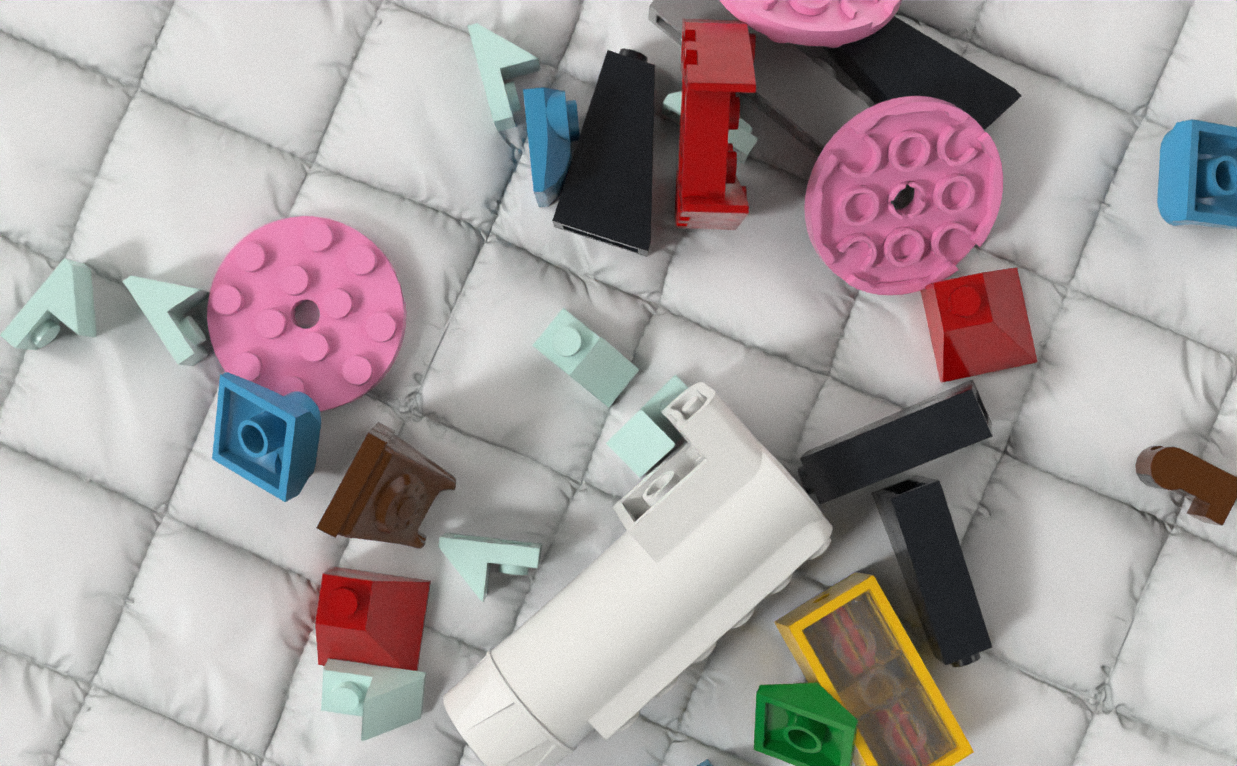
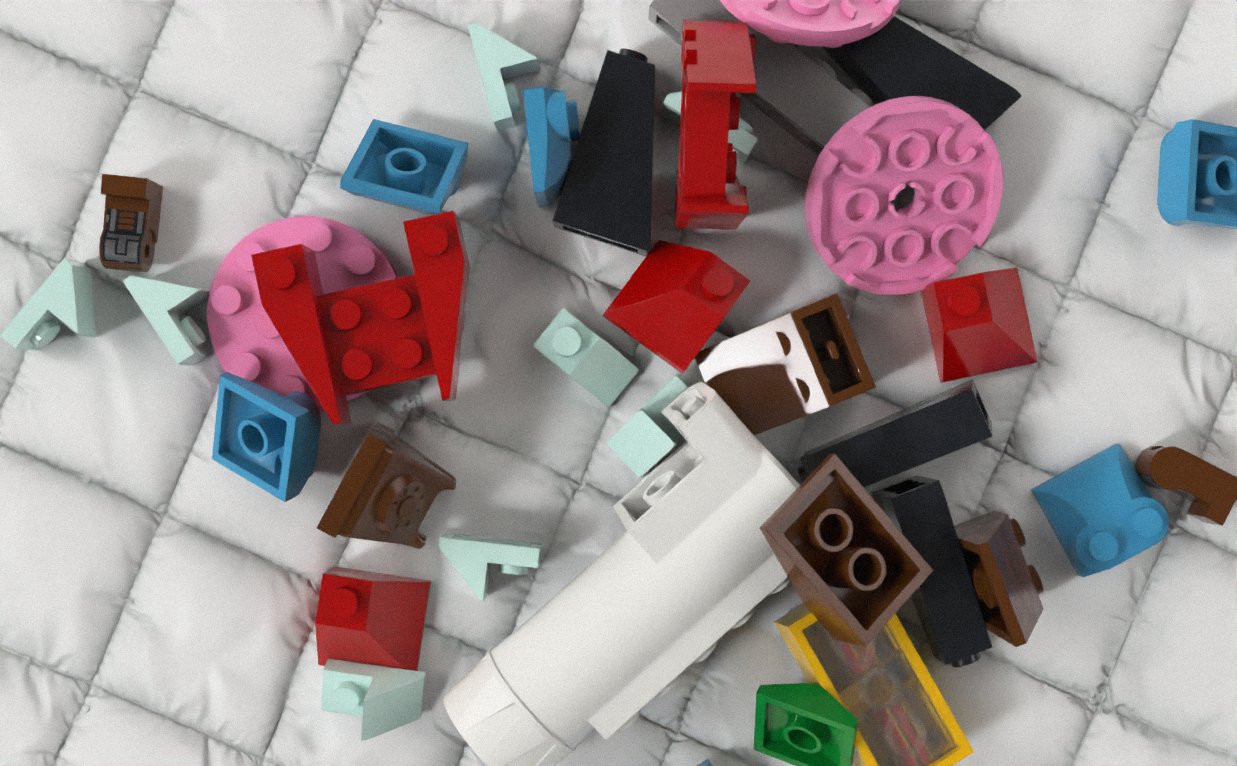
(129, 222): none -> reddish brown leg
(376, 330): none -> red wedge
(405, 167): none -> dark azure slope
(676, 301): none -> red slope
(788, 366): none -> reddish brown slope
(844, 554): none -> reddish brown slope
(1000, 575): none -> reddish brown slope
(1102, 512): none -> dark azure slope

